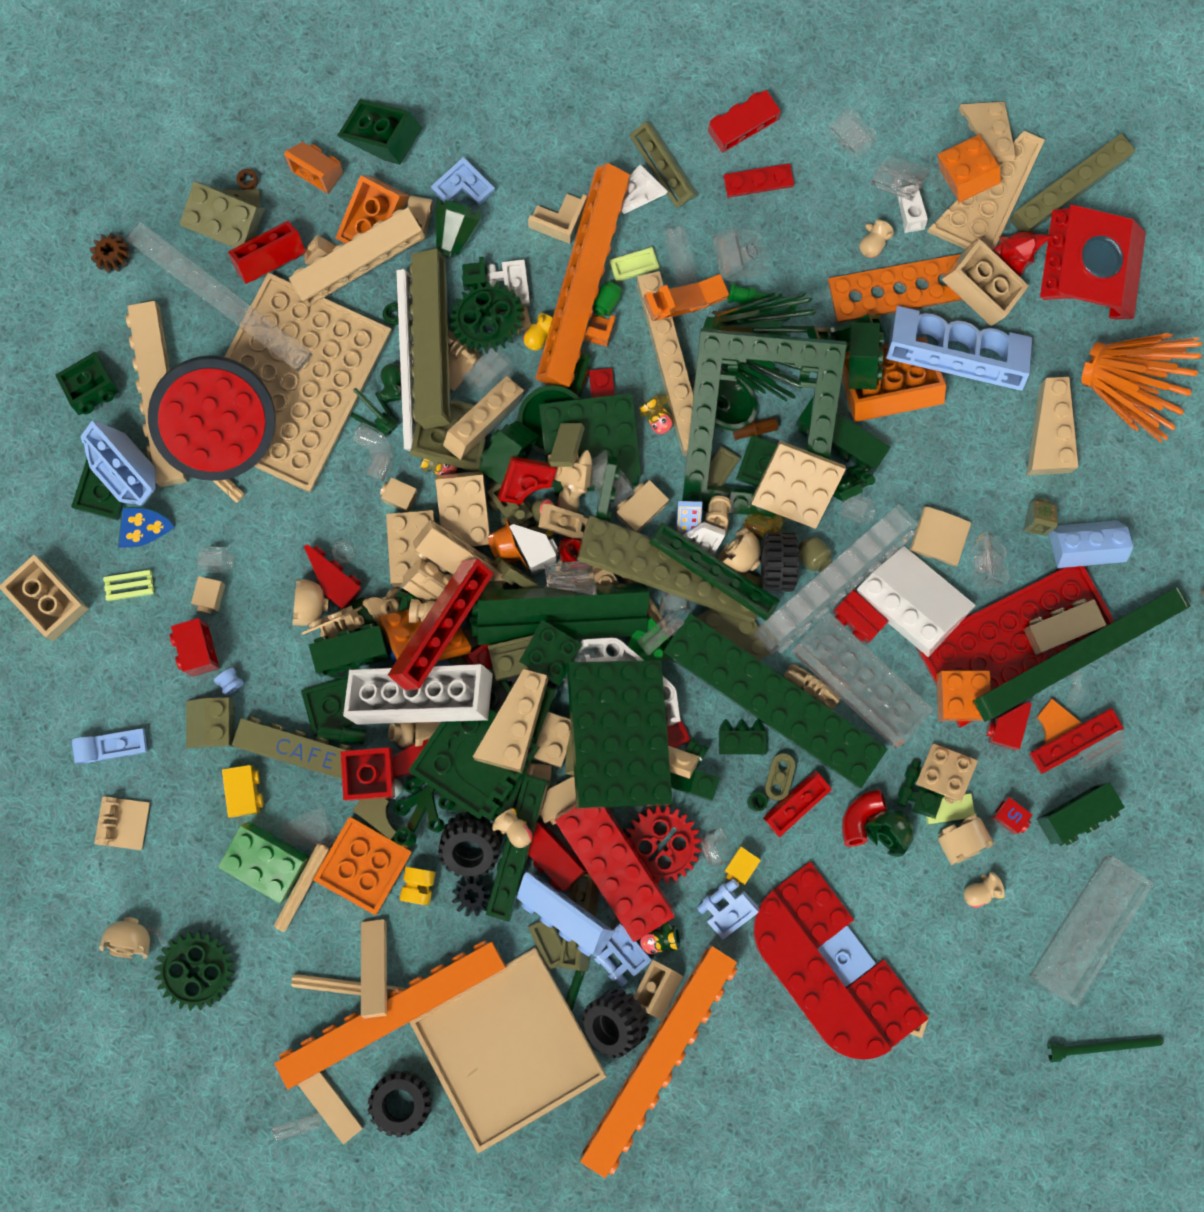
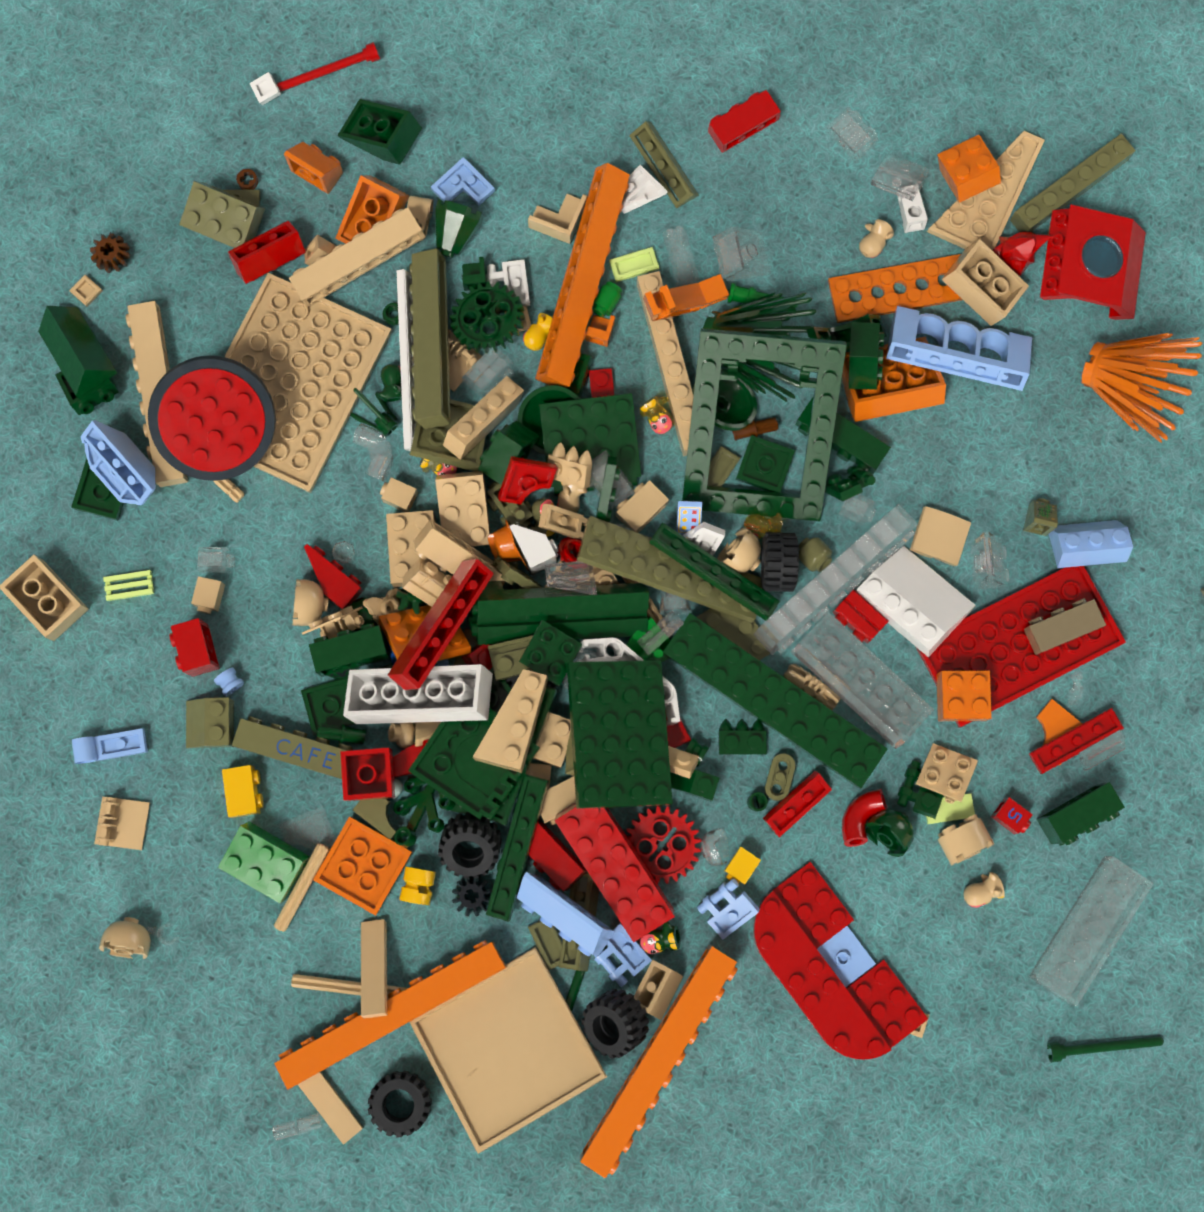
(75, 348): none -> dark green slope
(86, 290): none -> tan tile
(141, 526): blue shield -> none
(177, 984): dark green gear -> none
(219, 297): clear plate -> none
(265, 88): none -> white plate
(369, 54): none -> red piece
(418, 610): tan wheel -> none
(515, 828): tan animal -> none
(566, 445): olive tile -> none
(718, 512): tan piece -> none
(758, 180): red plate -> none
(798, 484): tan plate -> none
(992, 125): tan wing -> none
(1009, 728): red slope -> none
(1053, 436): tan wedge -> none
(1080, 654): dark green beam -> none

